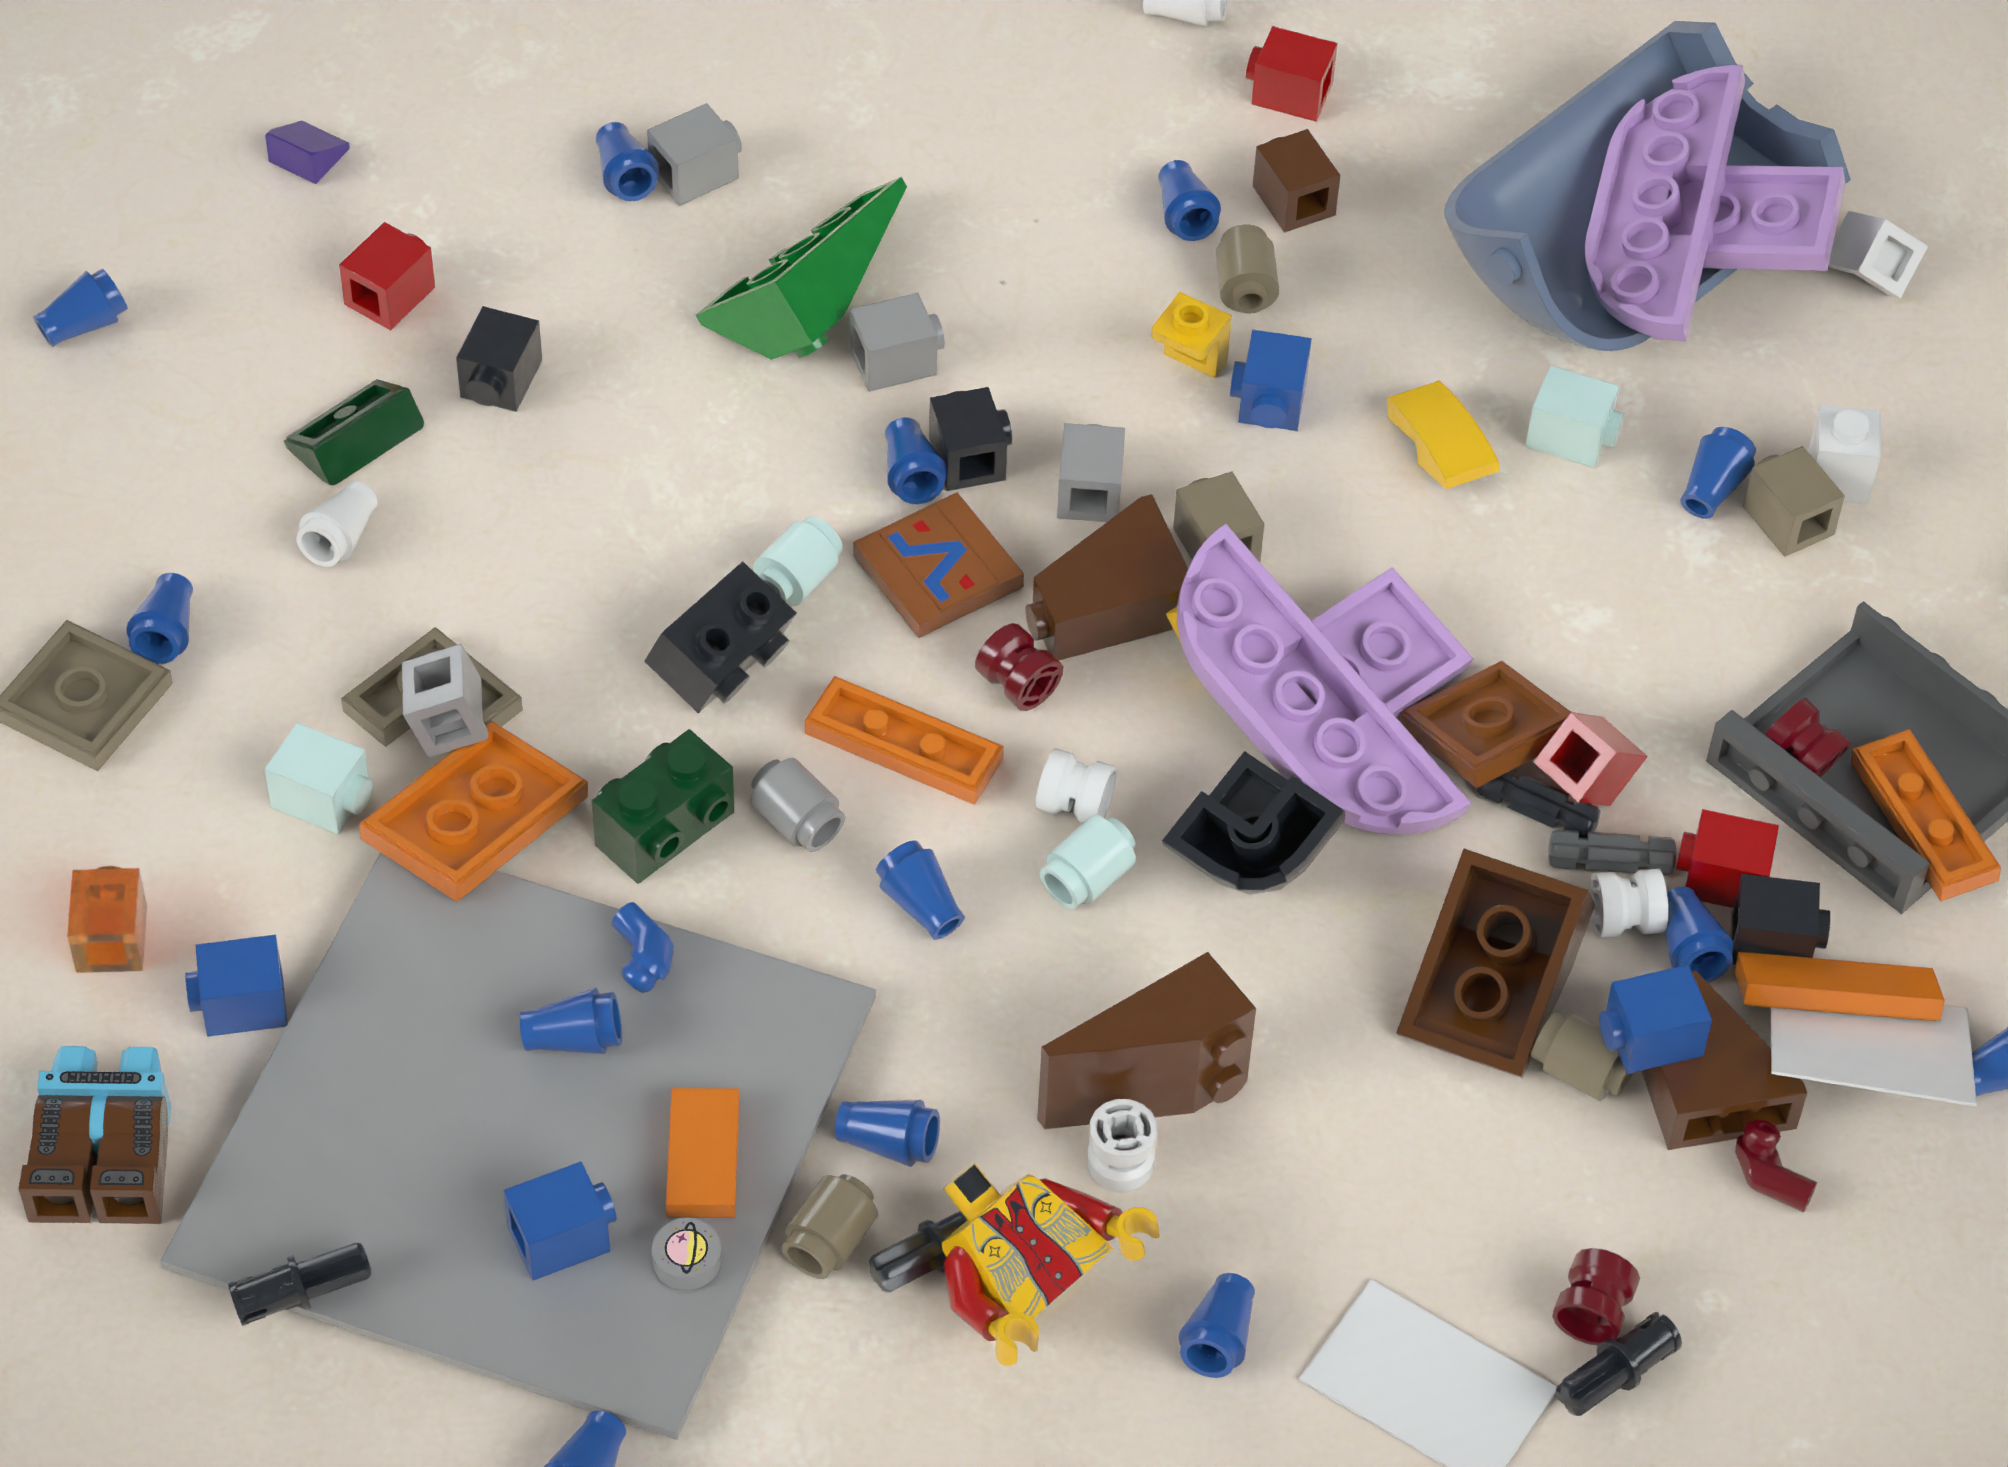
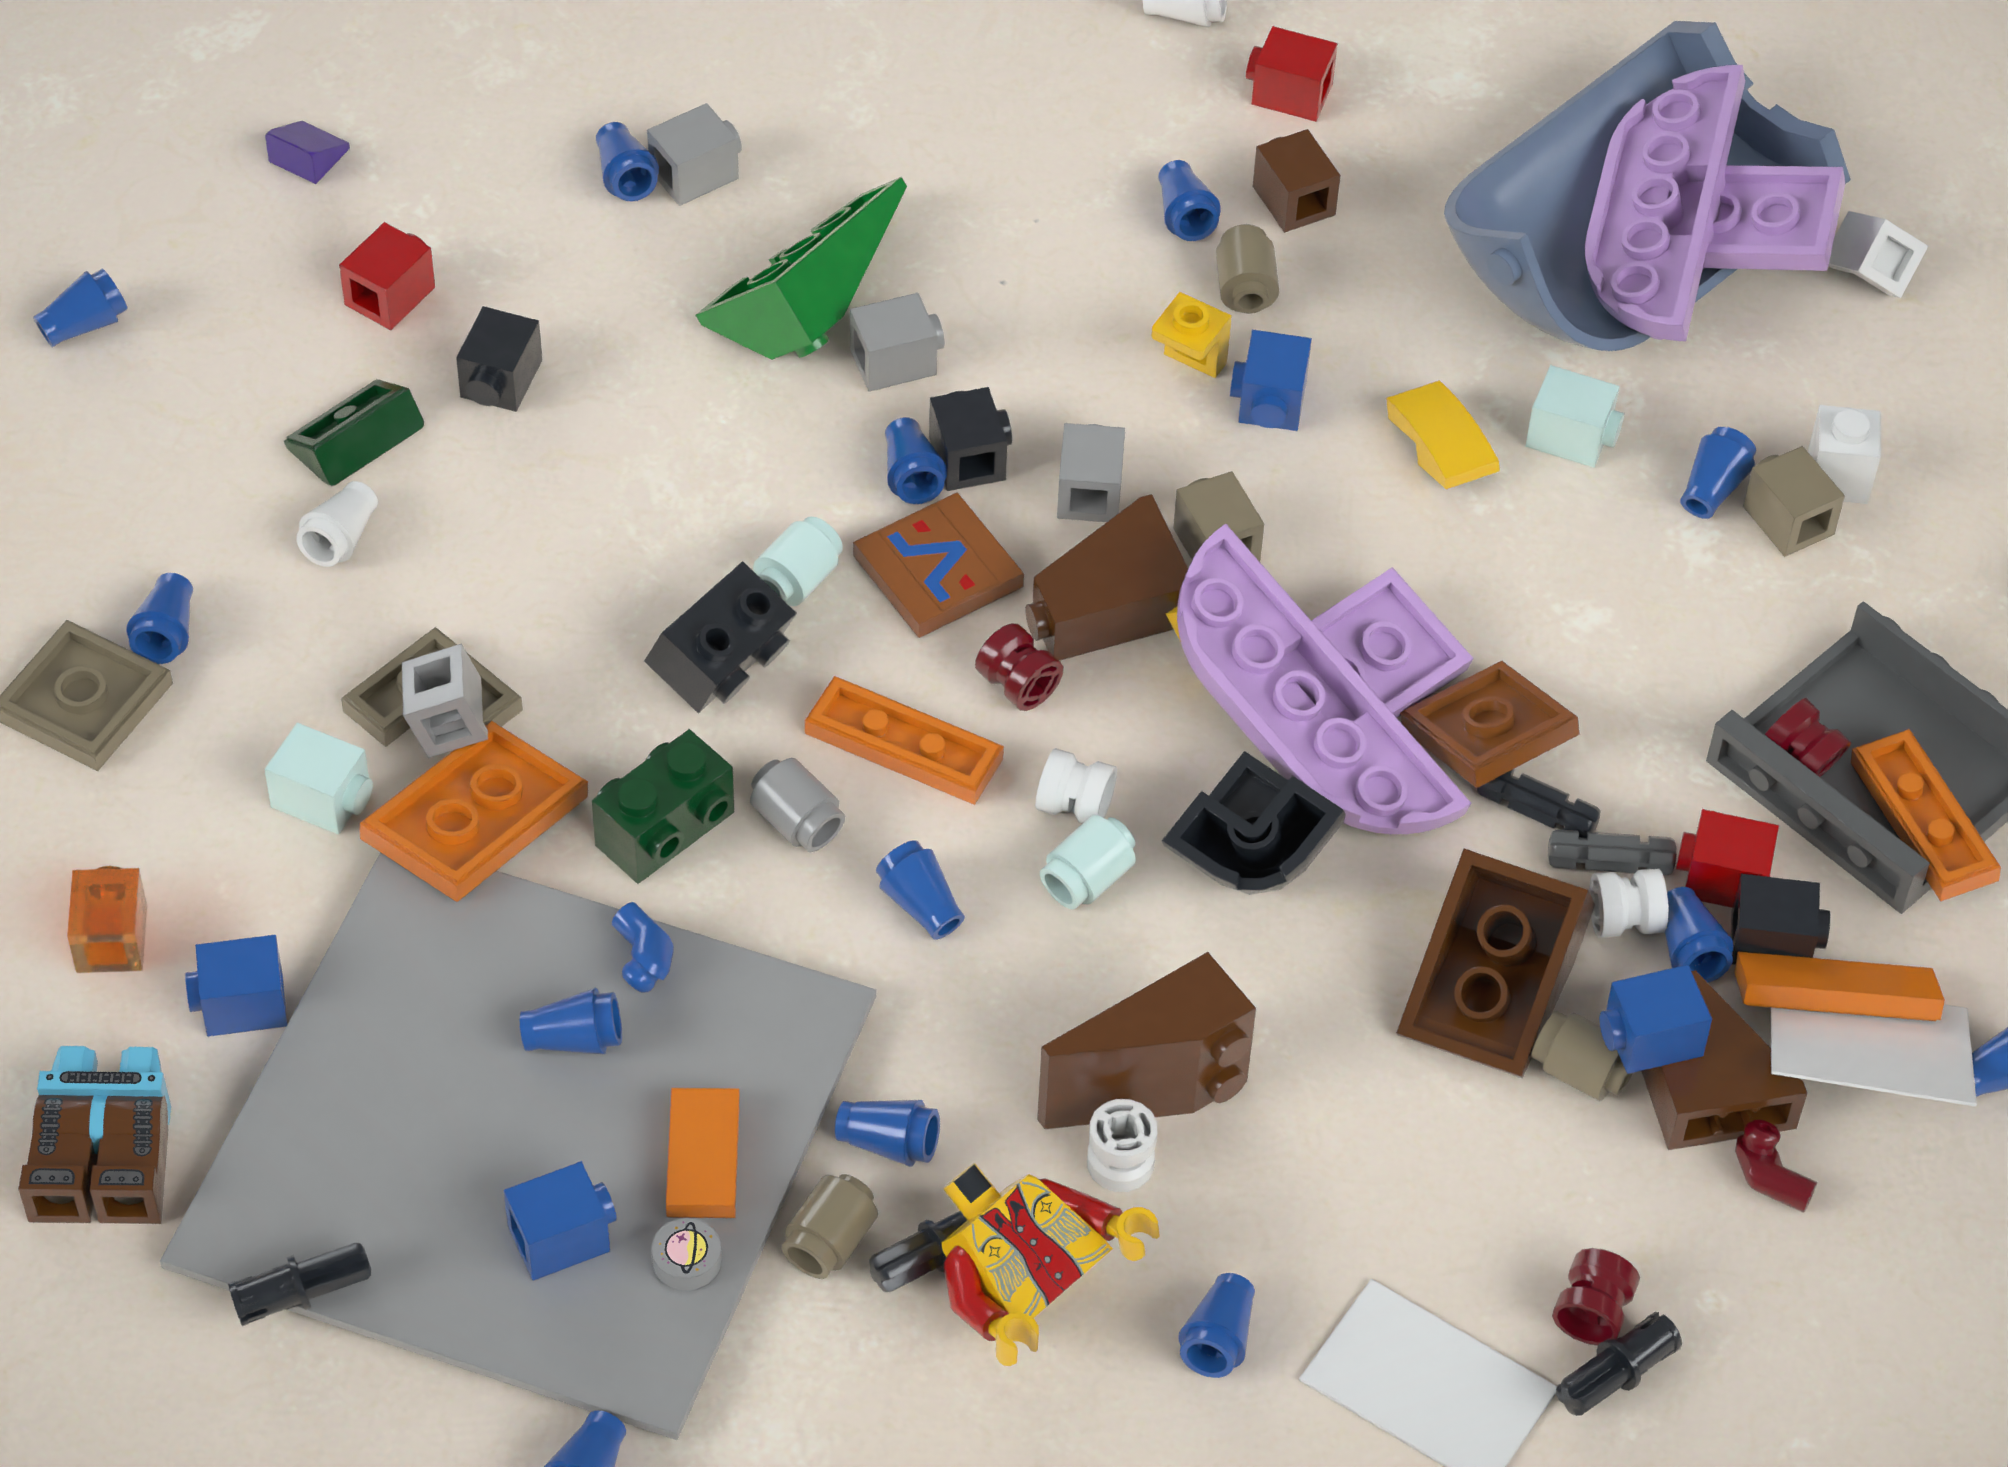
(1590, 759): brick -> none

